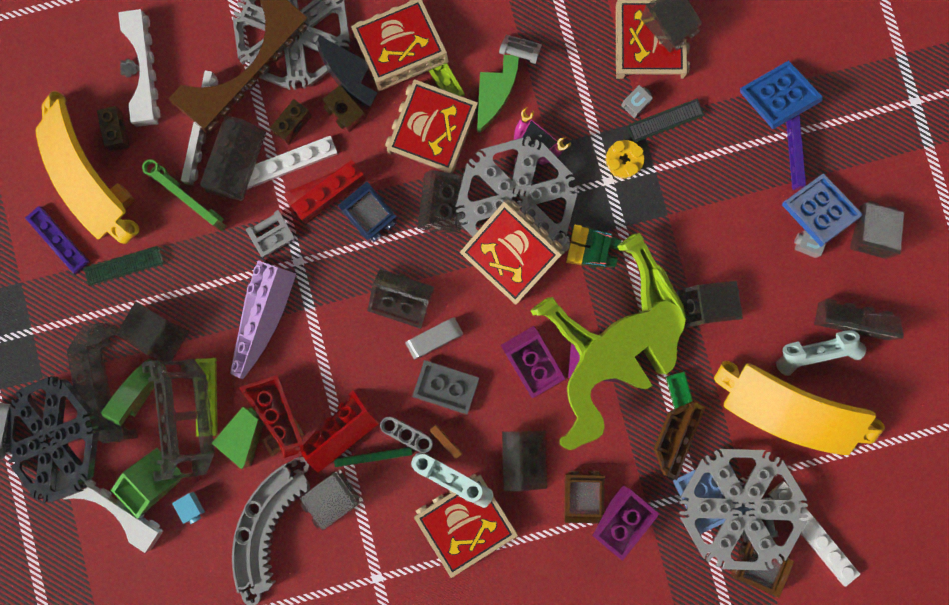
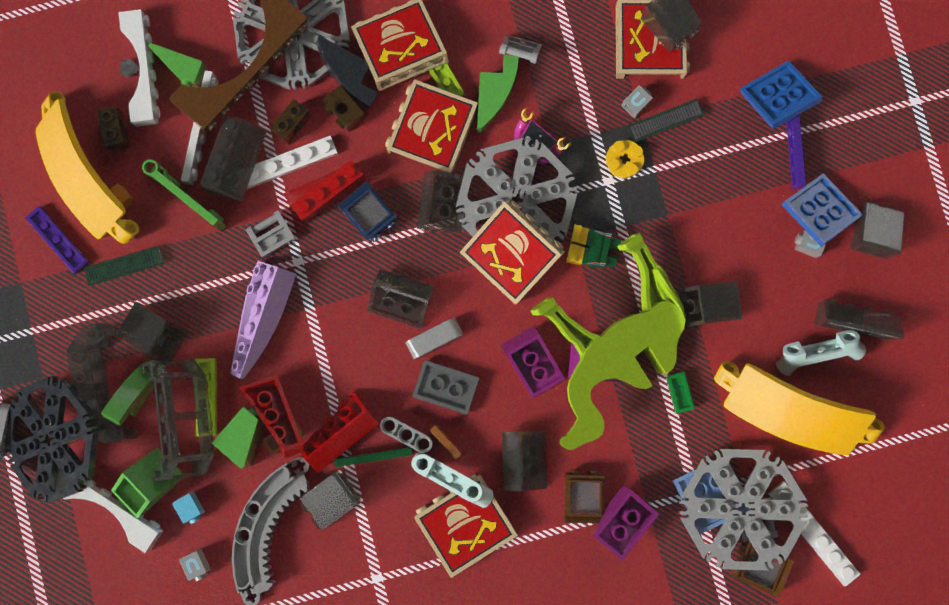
(187, 69): none -> bright green slope
(195, 565): none -> light grey brick
(563, 240): light grey plate -> none
(677, 437): reddish brown wedge -> none

